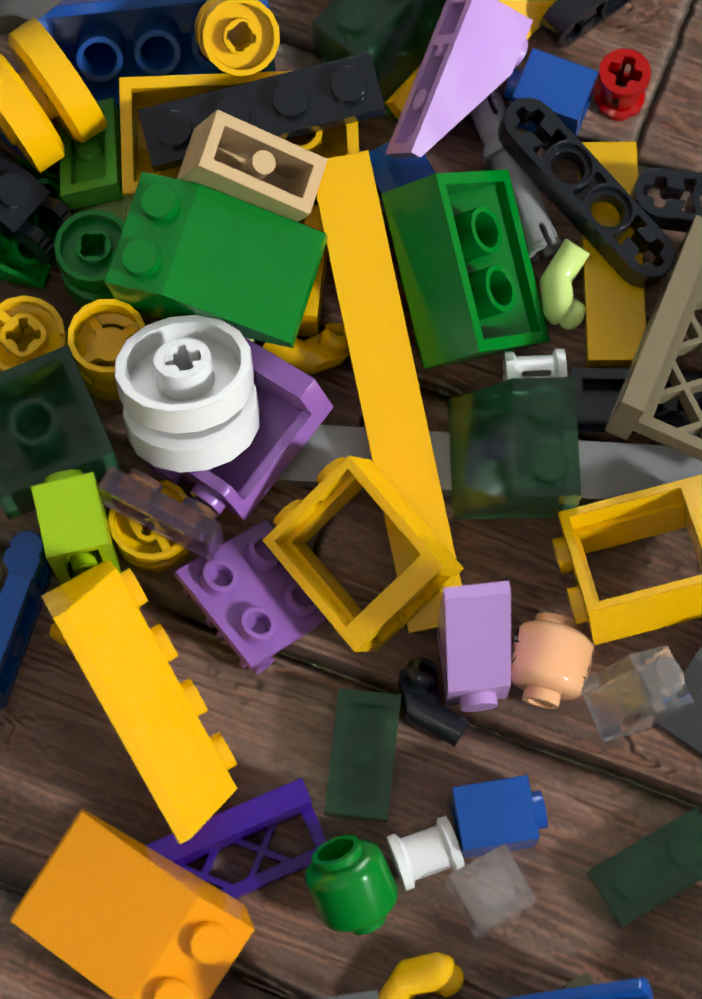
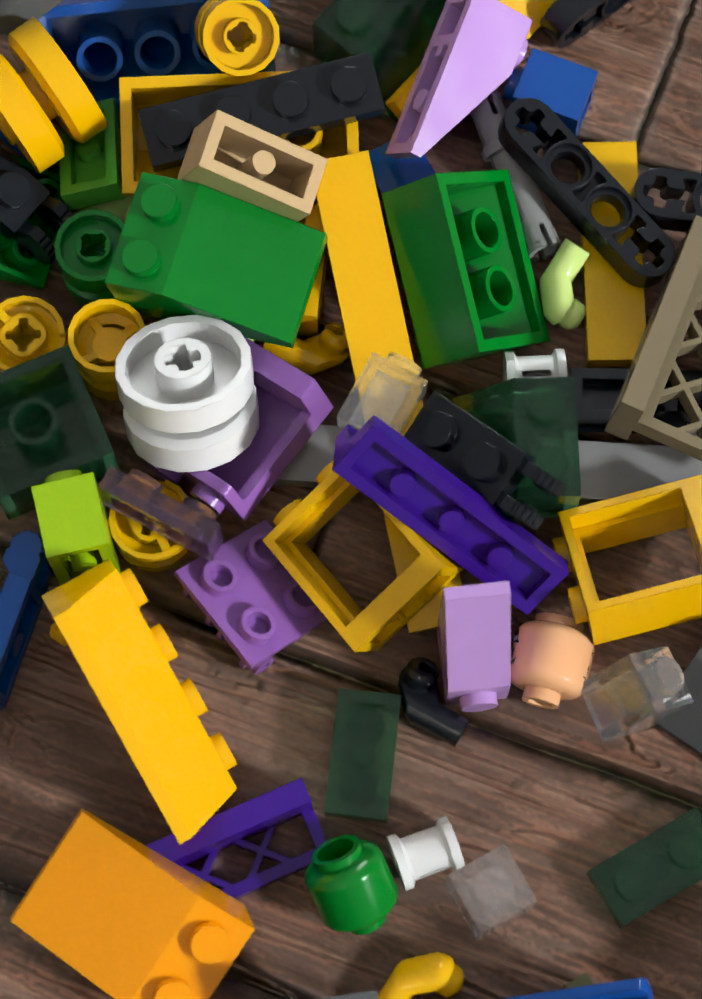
(384, 389): none -> clear brick
(447, 512): none -> dark purple fence
(480, 456): none -> black hinge
(497, 815): blue brick -> none
(611, 73): red bush -> none

